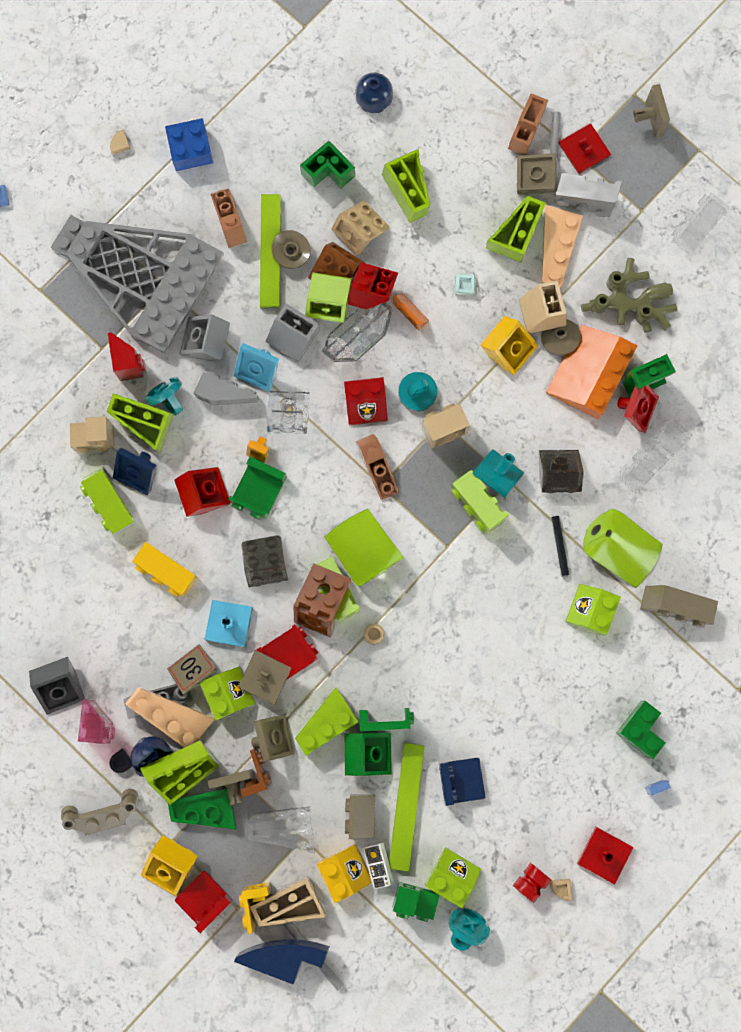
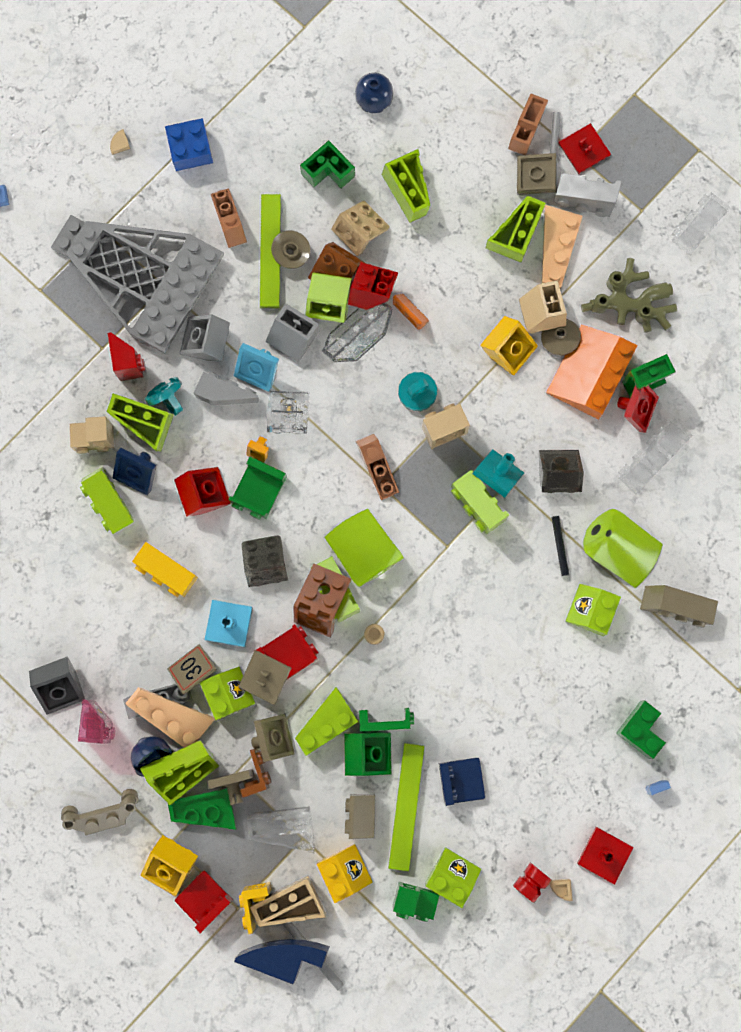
(120, 761): black tile -> none
(366, 401): red slope -> none
(378, 865): tile -> none
(465, 284): light aqua tile -> none
(469, 928): teal tile -> none
(655, 111): dark tan tile -> none

